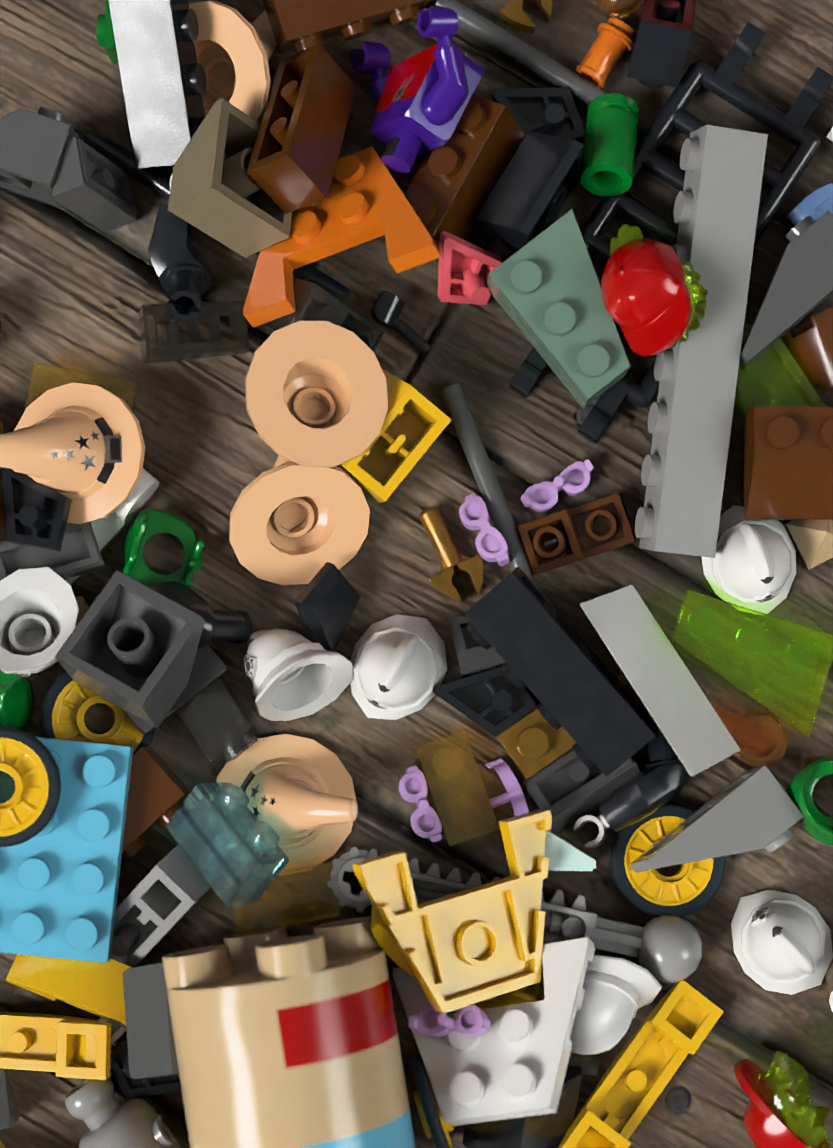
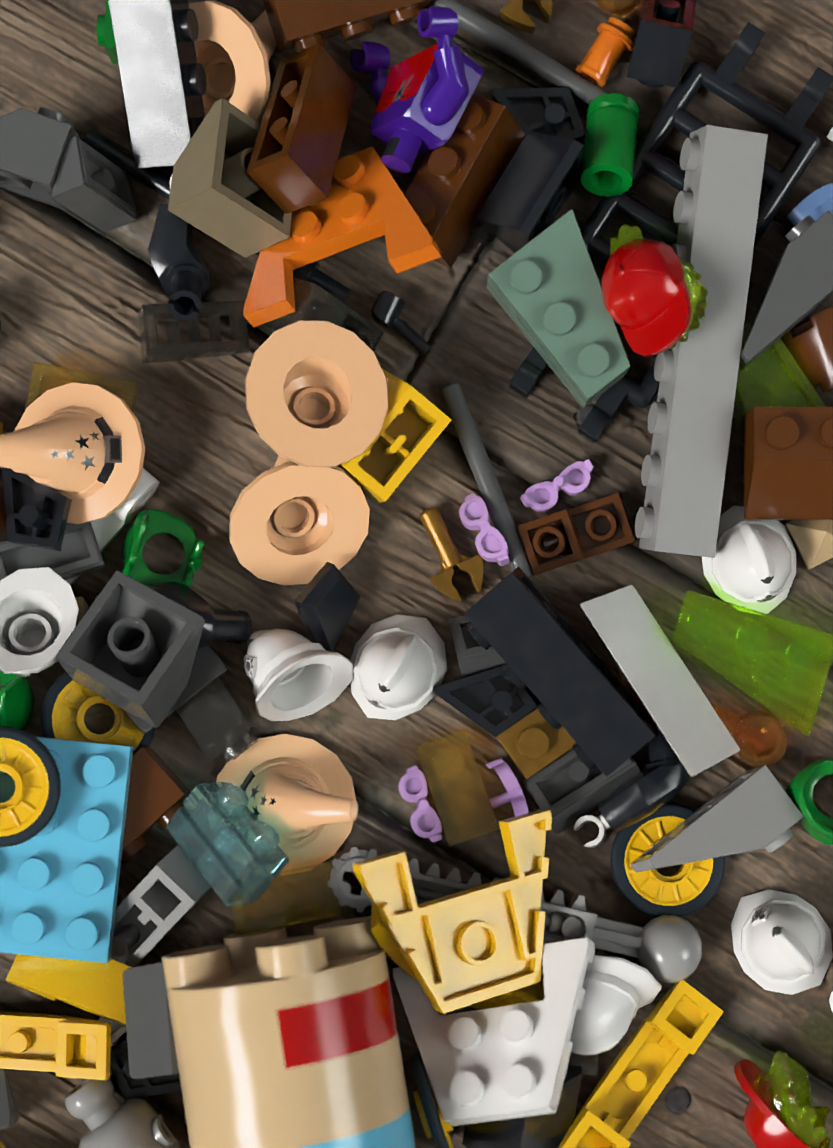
(464, 271): coral piece -> none
(467, 1020): lavender piece -> none
(565, 856): light aqua slope -> none

